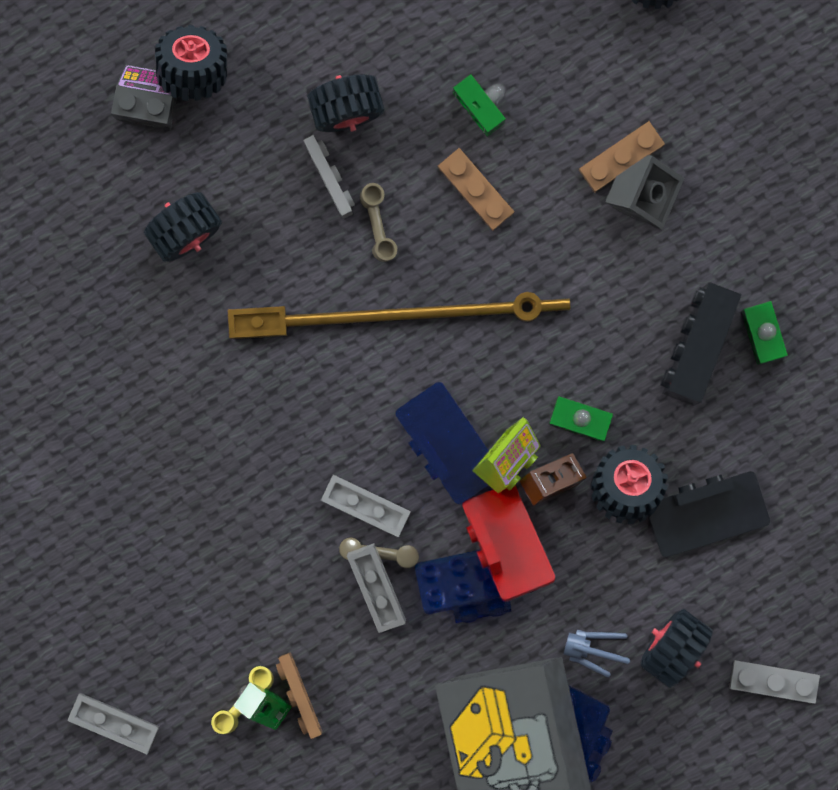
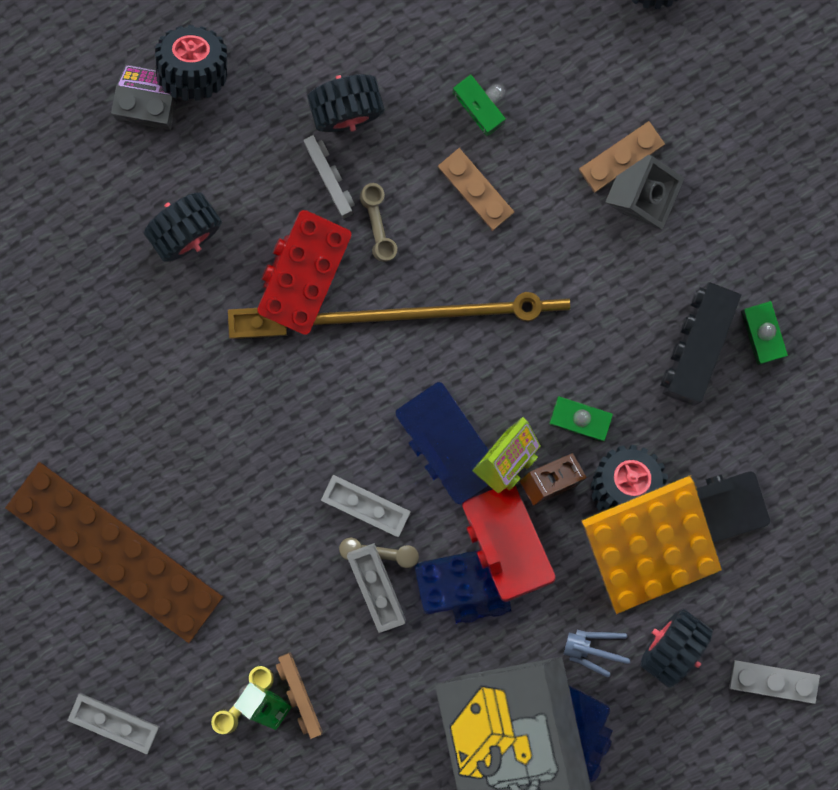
(114, 552): none -> reddish brown plate
(302, 271): none -> red bracket
(652, 544): none -> light orange plate

